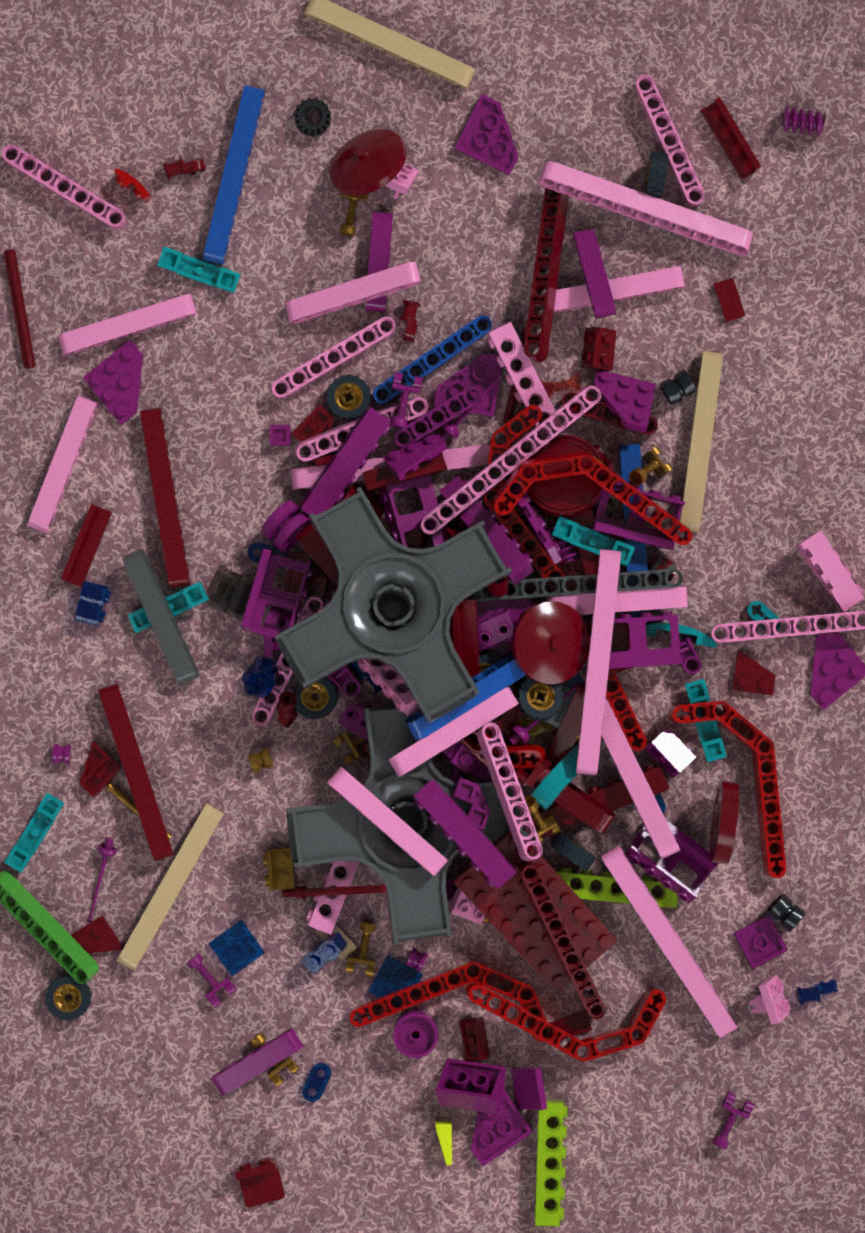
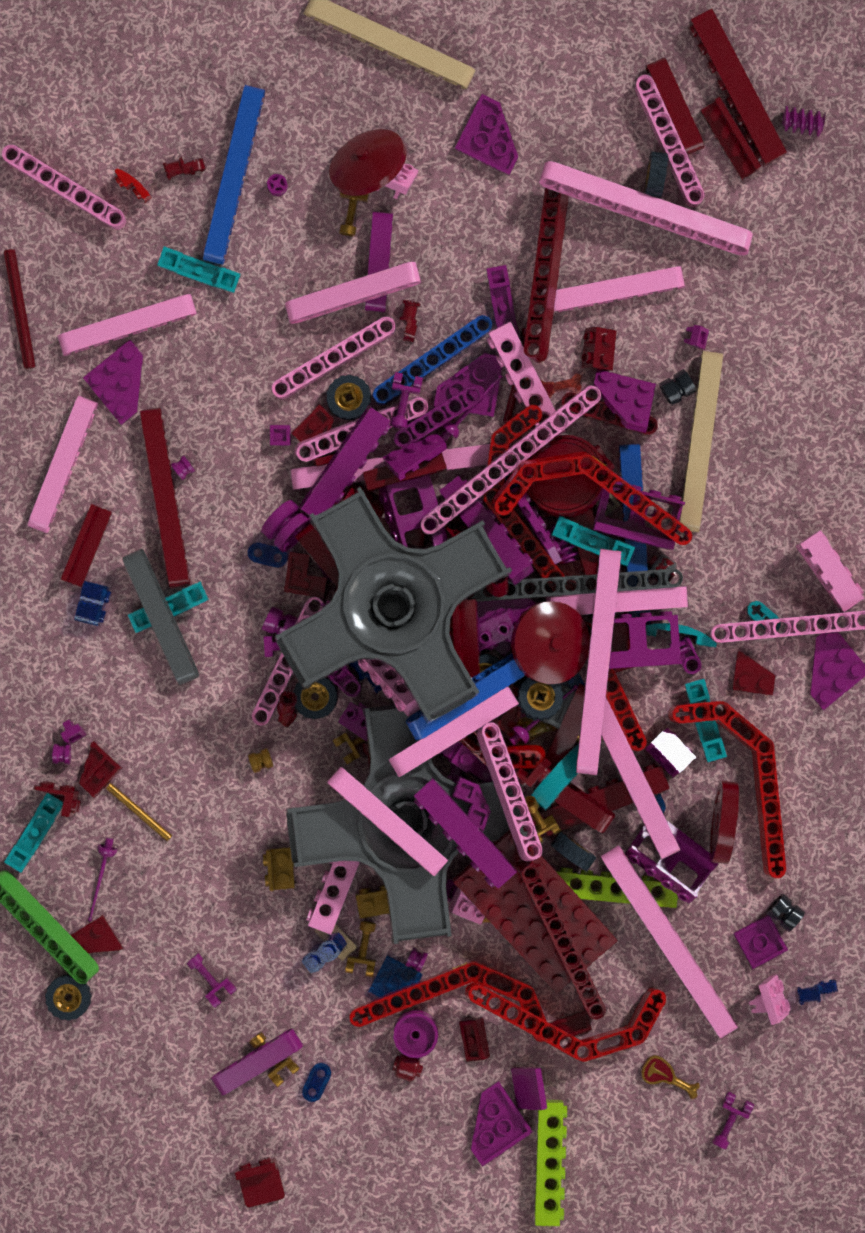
(71, 803): none -> dark red bracket
(72, 732): none -> magenta tile
(135, 772): dark red beam -> none
(170, 887): tan beam -> none
(183, 467): none -> magenta wheel
(229, 592): clear smoke slope -> none
(236, 947): clear blue tile -> none
(260, 669): clear blue plate -> none
(264, 594): magenta window -> none
(274, 183): none -> magenta wheel
(302, 892): dark red bar -> none
(303, 108): black tyre -> none
(372, 902): none -> pearl gold bracket
(407, 1068): none -> dark red head
(444, 1133): neon yellow slope -> none
(471, 1086): magenta slope -> none
(501, 299): none -> magenta slope
(594, 273): magenta beam -> none
(639, 475): pearl gold bar -> none
(659, 1070): none -> pearl gold piece
(675, 105): none -> dark red beam
(698, 336): none -> magenta tile
(729, 300): dark red tile -> none
(737, 87): none -> dark red brick

